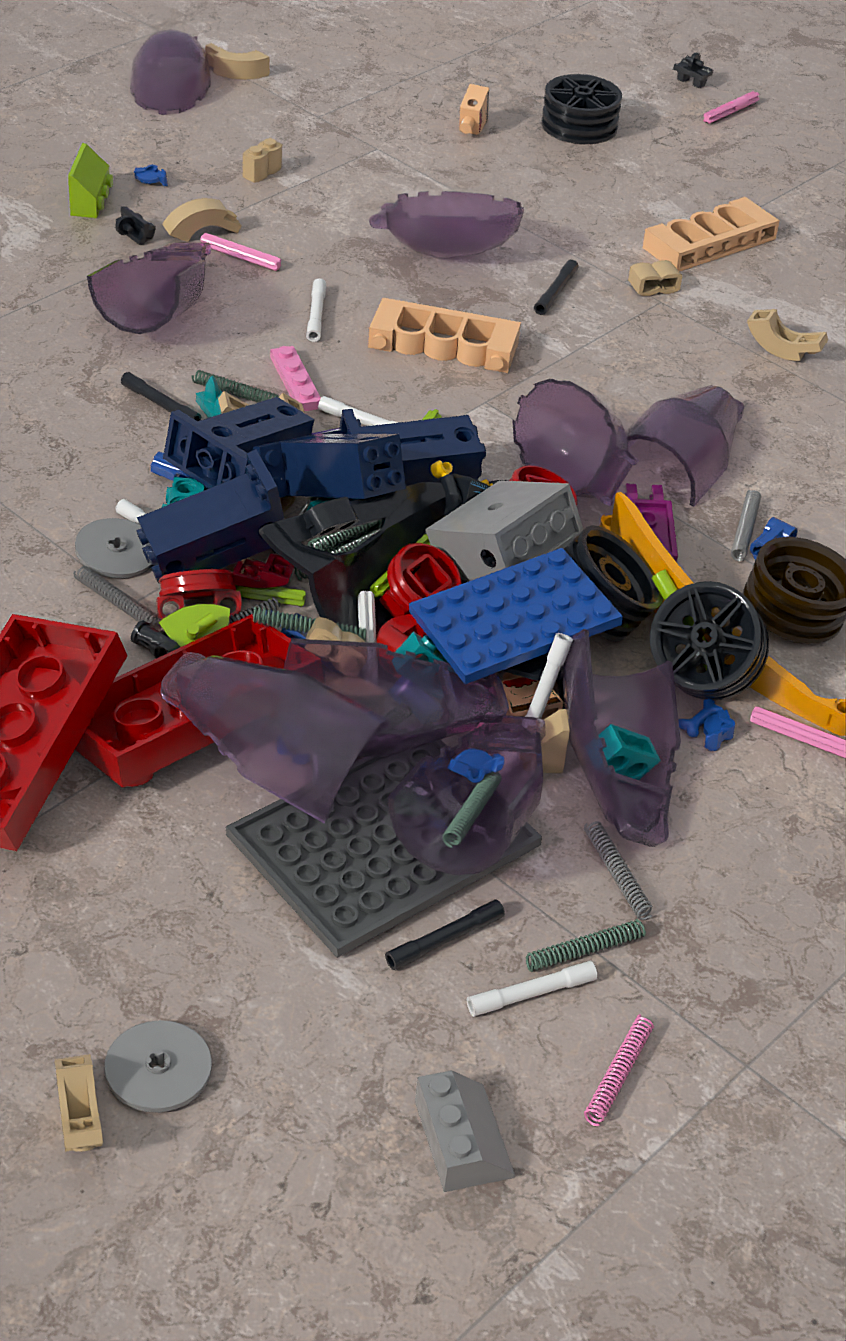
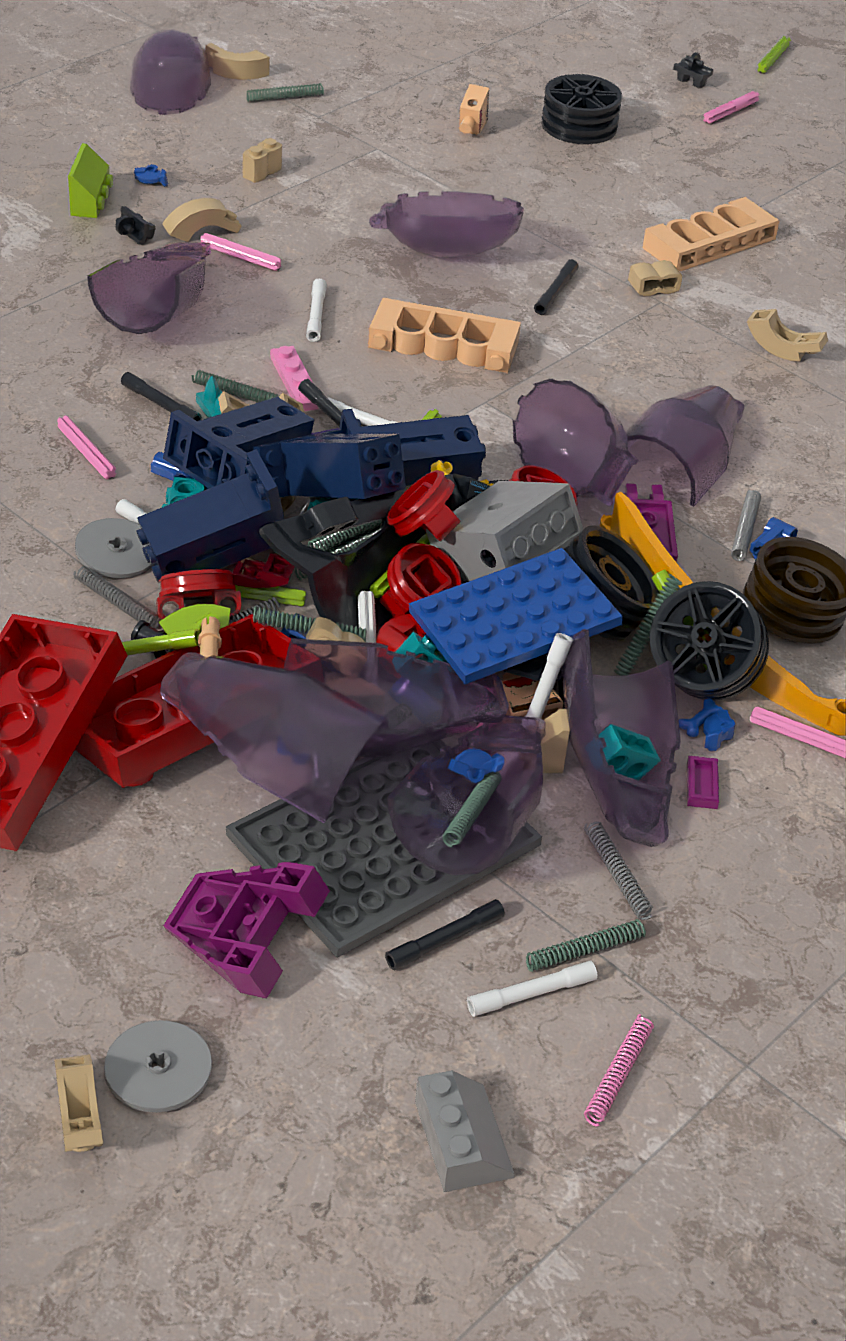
(86, 447): none -> bright pink axle
(175, 641): none -> lime piece
(209, 638): none -> light nougat pin
(235, 916): none -> magenta wedge
(284, 95): none -> sand green piece
(317, 397): none -> black piece
(424, 507): none -> red piece
(672, 585): none -> sand green piece
(702, 782): none -> magenta tile
(773, 54): none -> lime axle

